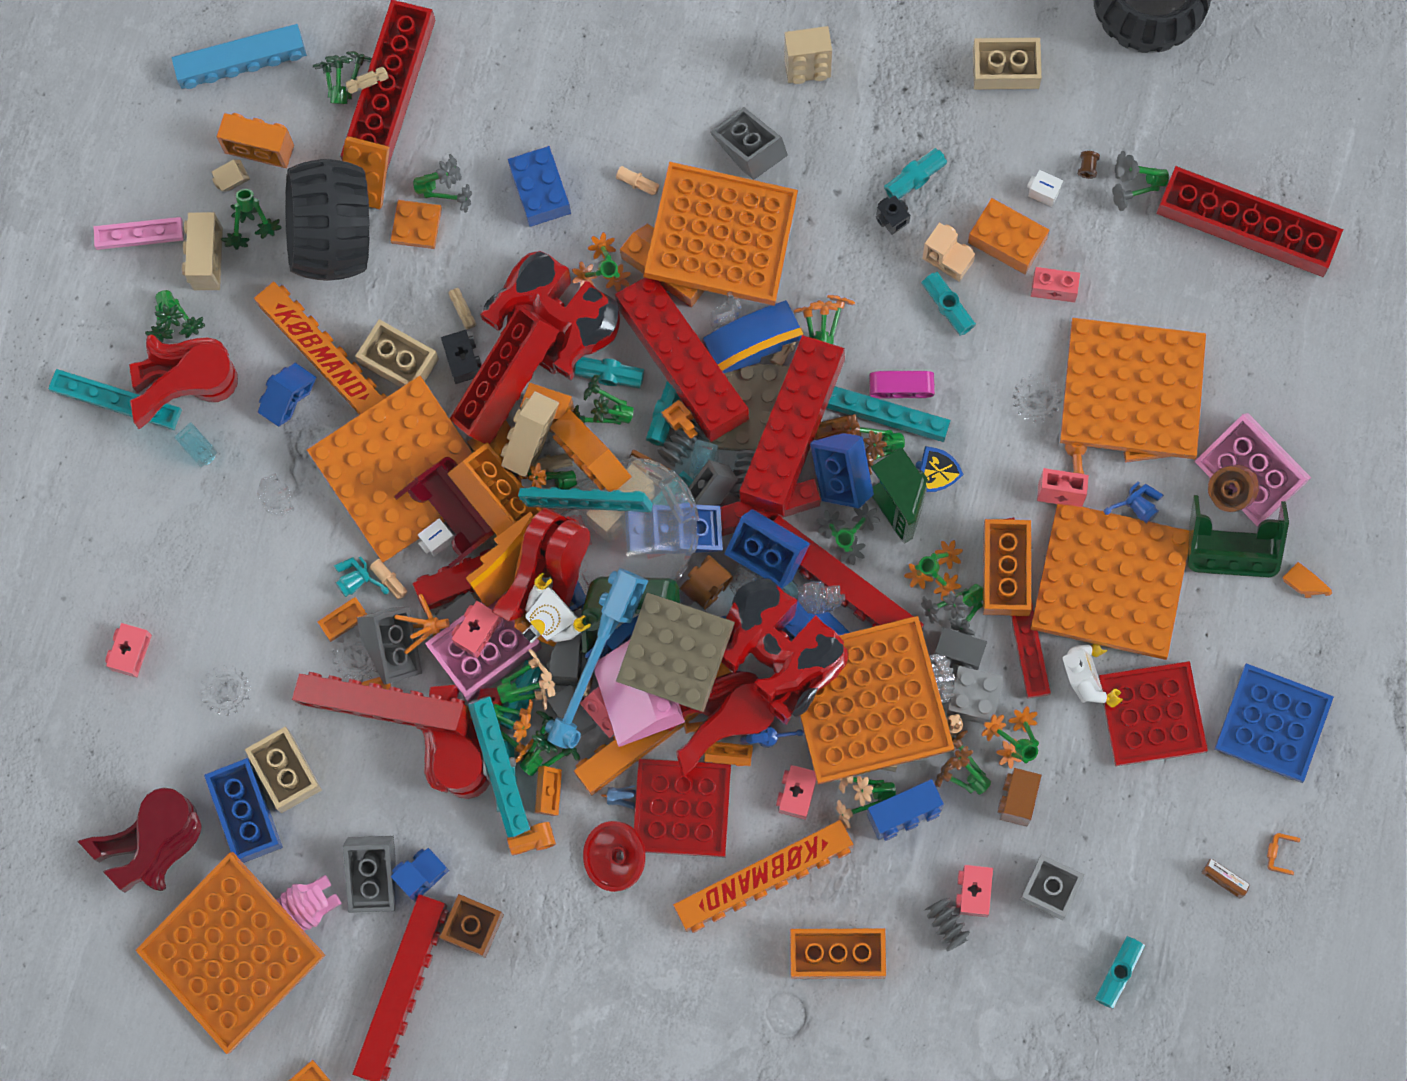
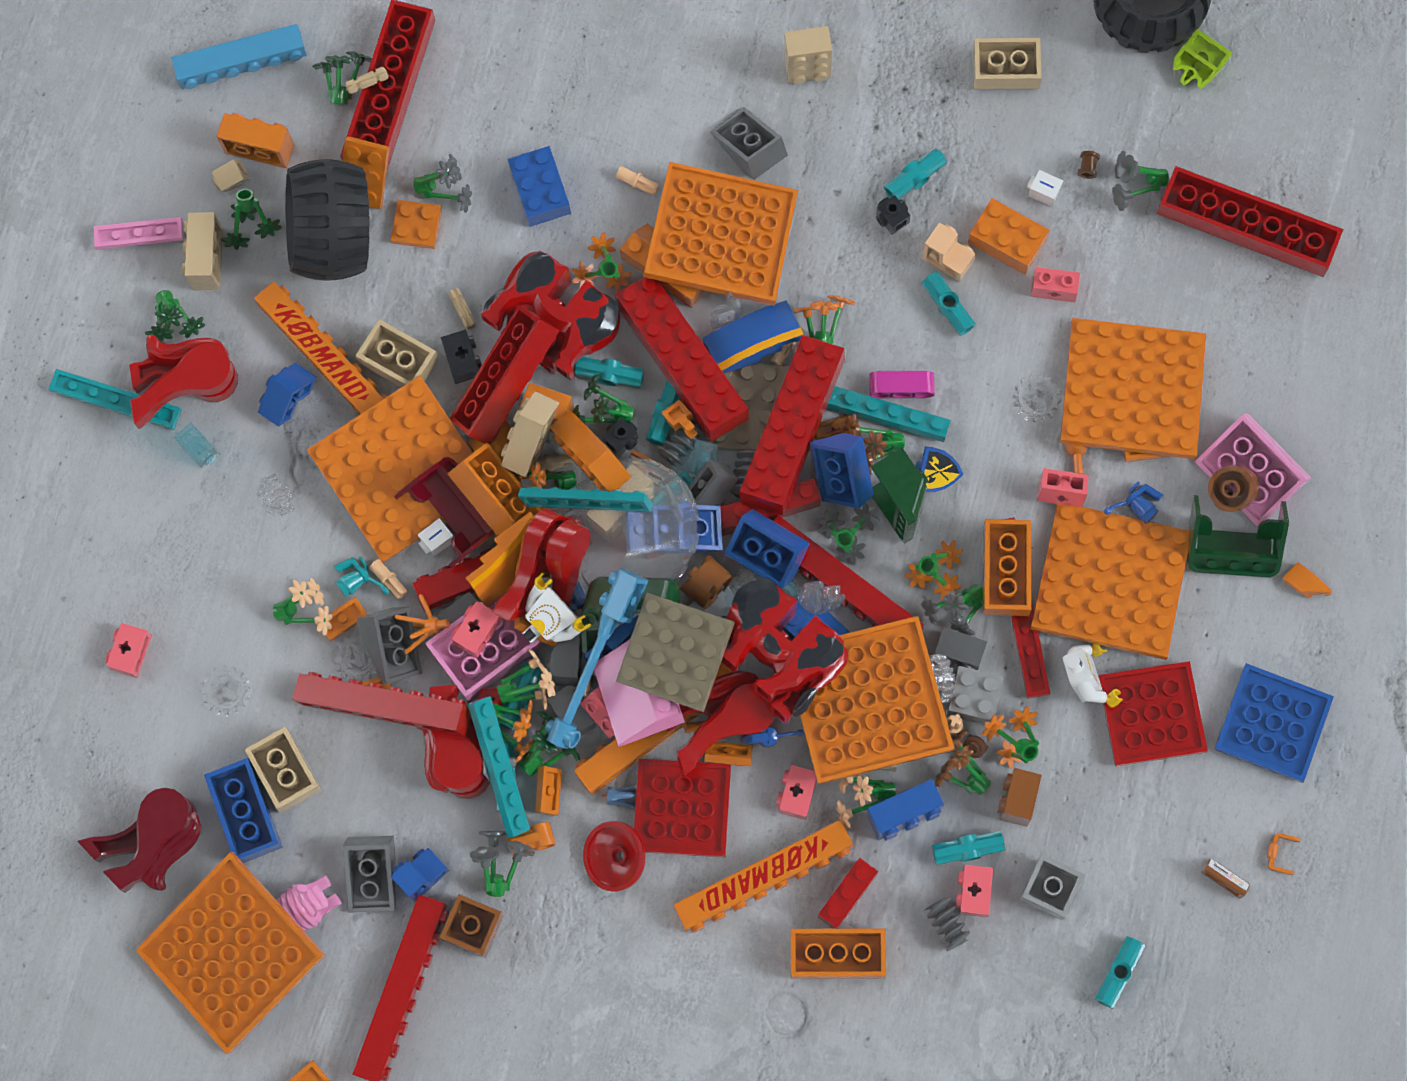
(287, 609): none -> light nougat plant
(495, 883): none -> plant
(621, 436): none -> black brick
(848, 894): none -> red brick
(968, 847): none -> teal piece
(976, 744): none -> dark orange plate
(1201, 59): none -> lime plate

